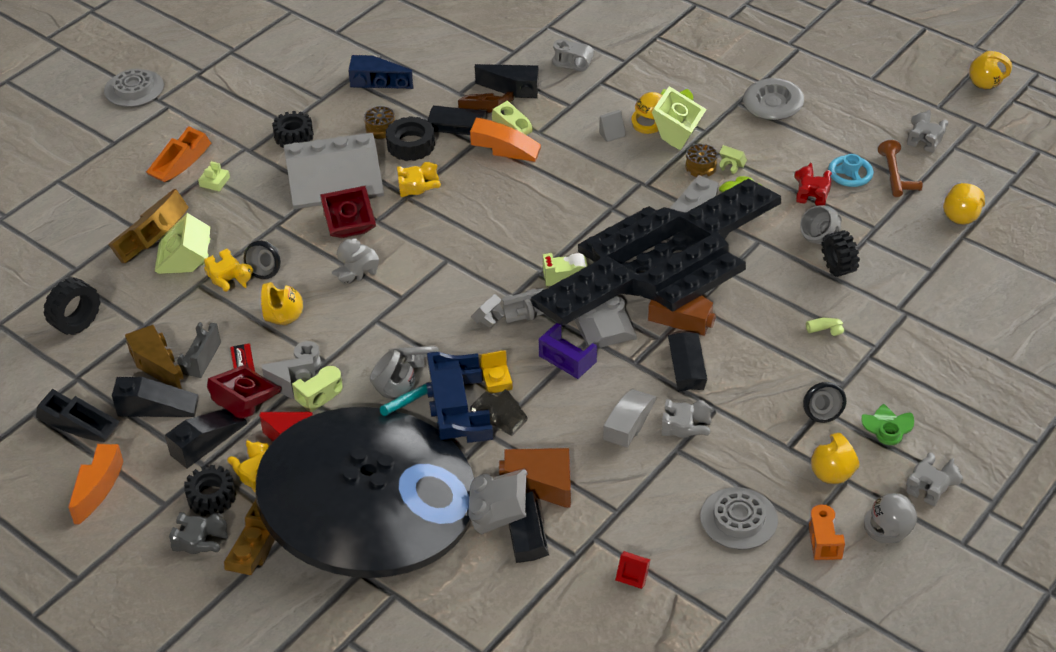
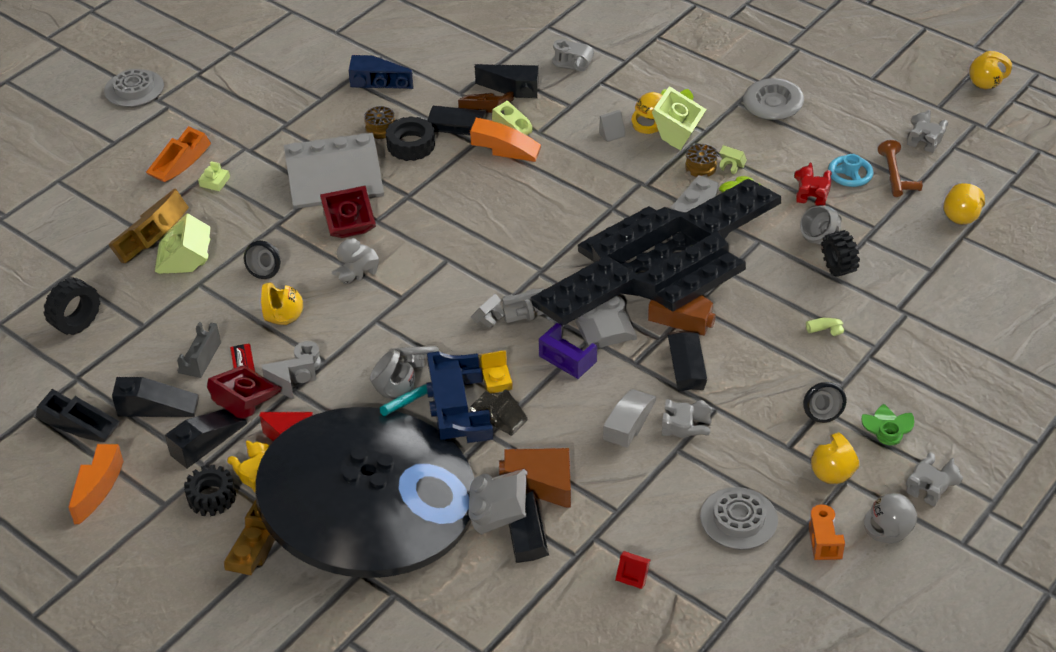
(152, 357): pearl gold slope -> none
(195, 531): dark grey animal -> none
(227, 269): yellow animal -> none
(292, 128): black tyre -> none
(318, 389): yellowish green leg -> none
(413, 178): yellow animal -> none
(561, 267): yellowish green leg -> none

